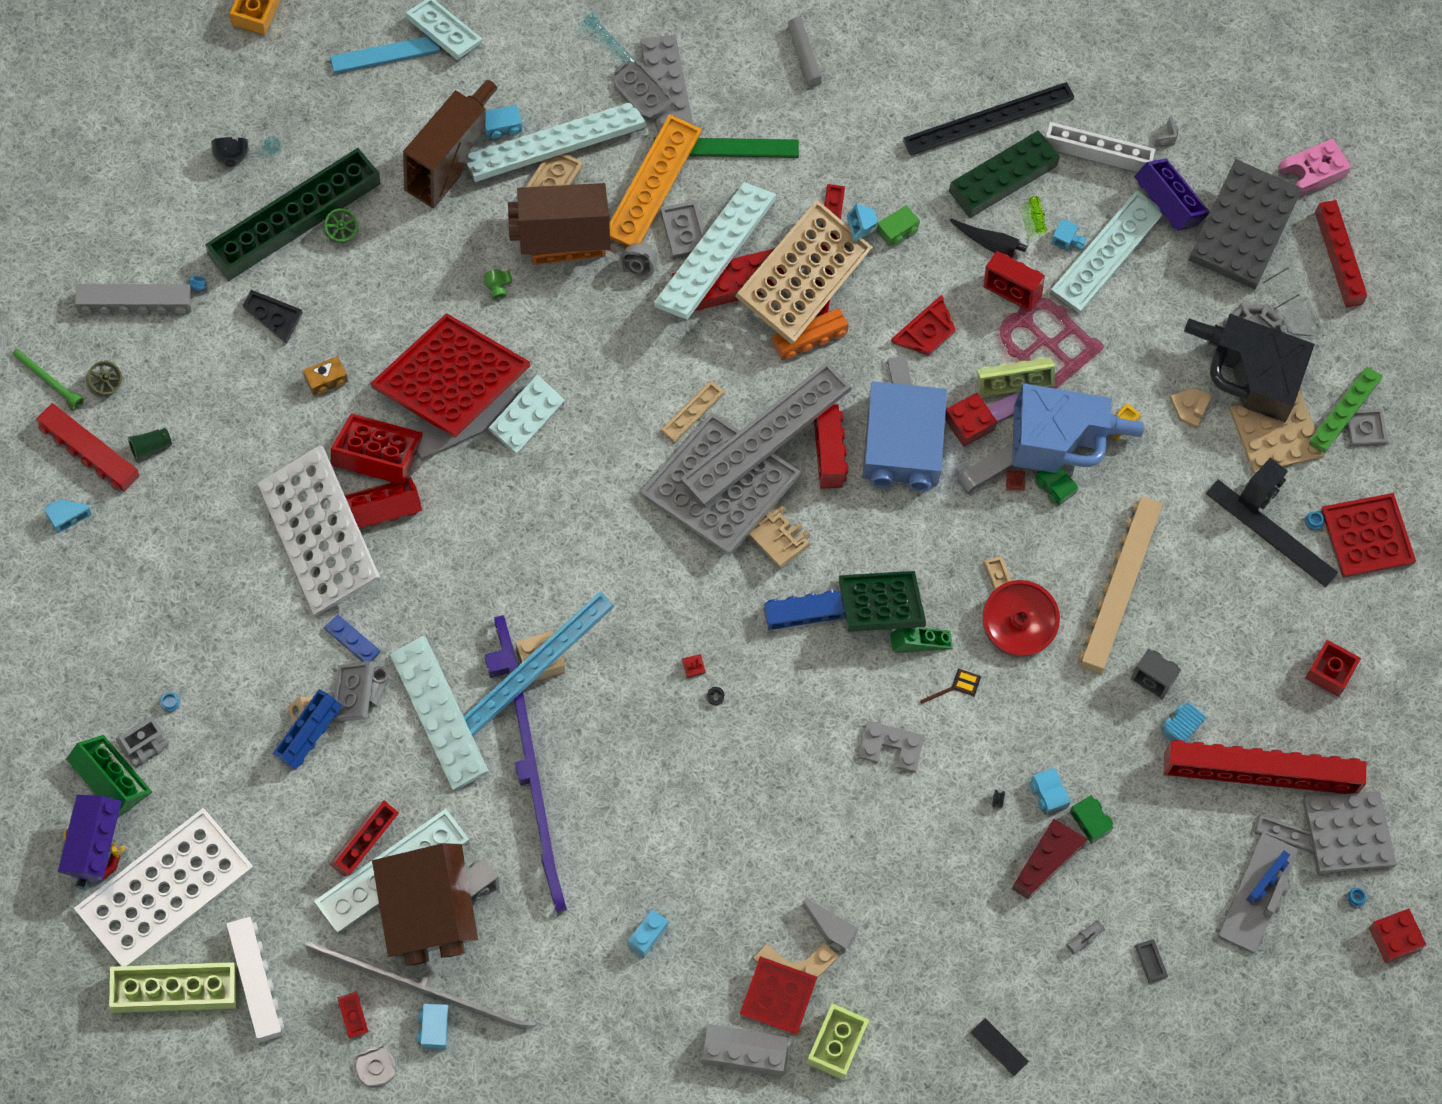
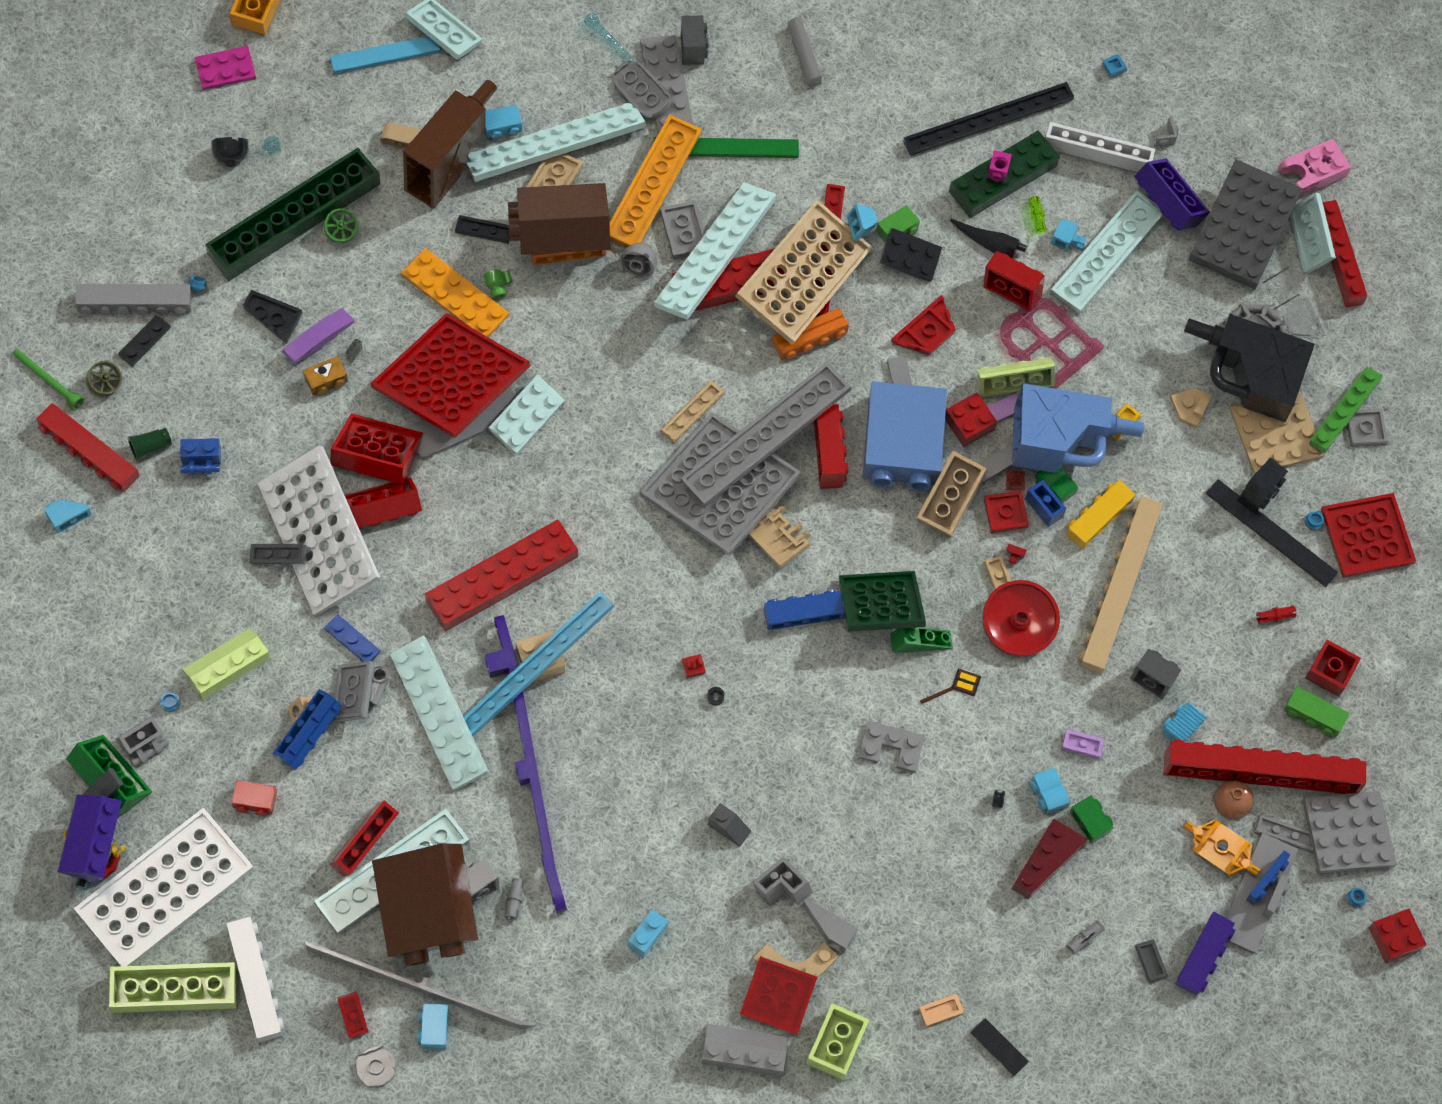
(105, 785): none -> dark grey tile
(144, 340): none -> black plate
(200, 455): none -> blue brick
(225, 67): none -> dark pink plate
(226, 663): none -> yellowish green slope
(254, 797): none -> brick
(277, 554): none -> dark grey plate
(317, 335): none -> medium lavender slope
(354, 350): none -> clear smoke tile
(398, 135): none -> tan beam
(455, 293): none -> light orange plate
(482, 229): none -> black tile
(501, 575): none -> red brick
(514, 899): none -> light grey pin
(693, 40): none -> dark grey brick
(729, 824): none -> dark grey slope
(782, 879): none -> light grey brick
(910, 255): none -> black plate
(941, 1010): none -> light nougat tile
(952, 494): none -> tan brick
(1002, 160): none -> dark pink brick
(1006, 511): none -> red plate
(1015, 552): none -> red tile
(1045, 503): none -> blue brick
(1083, 744): none -> lavender plate
(1100, 514): none -> yellow brick
(1114, 65): none -> dark azure plate
(1204, 954): none -> dark purple brick
(1230, 861): none -> light orange plate
(1233, 799): none -> nougat cylinder
(1276, 614): none -> red pin
(1312, 233): none -> light aqua plate
(1316, 712): none -> bright green brick

